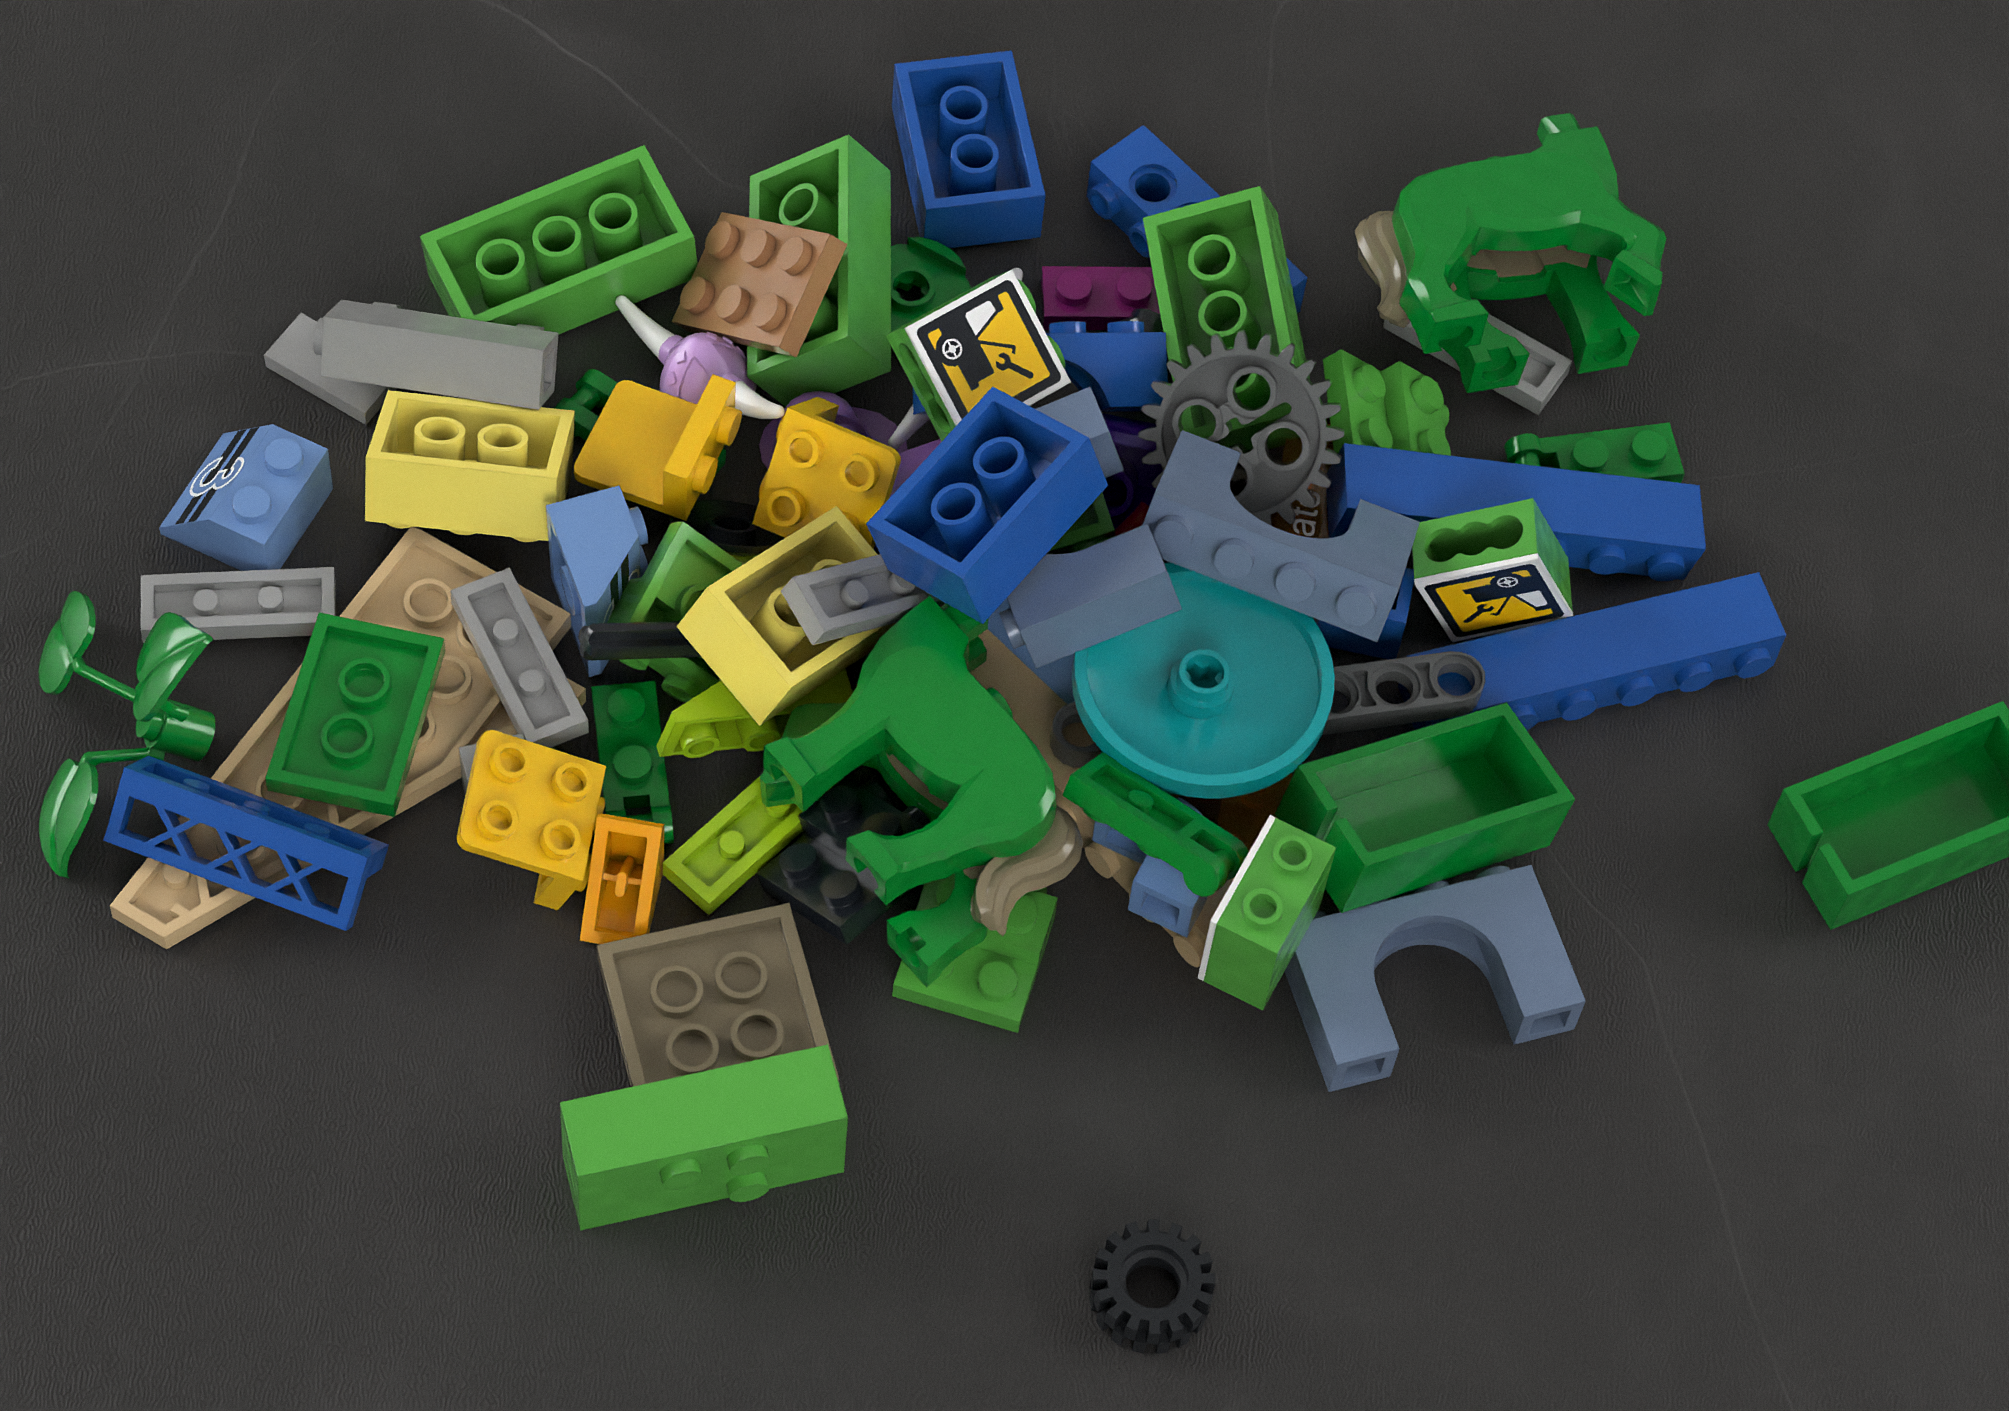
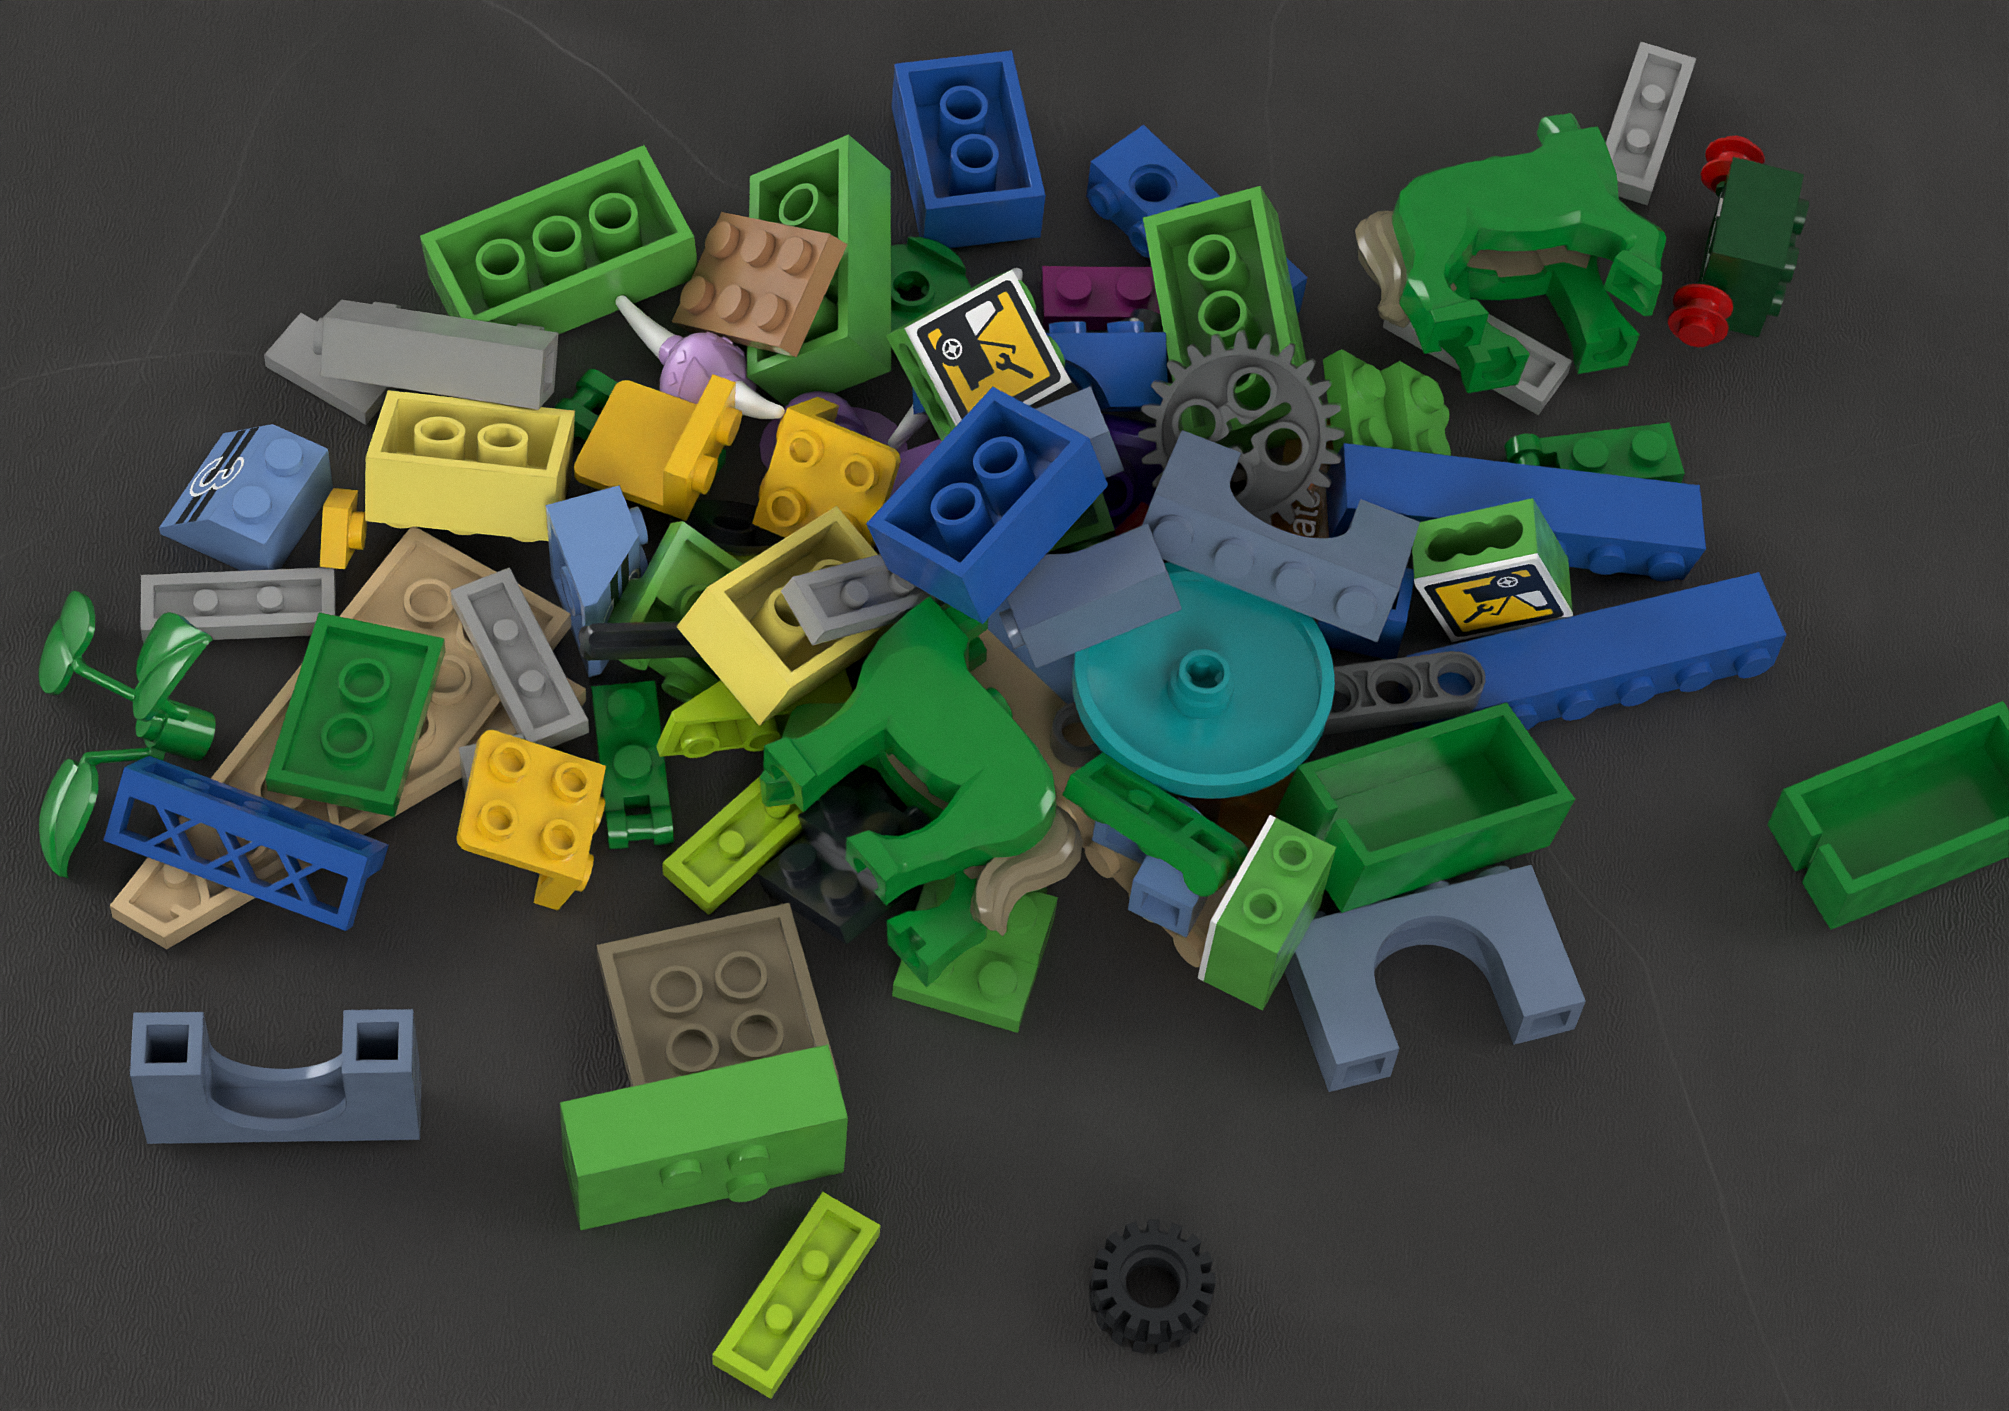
(202, 1097): none -> sand blue arch
(342, 528): none -> yellow plate
(622, 879): light orange slope -> none
(796, 1295): none -> lime plate
(1647, 118): none -> light grey plate
(1747, 246): none -> dark green brick

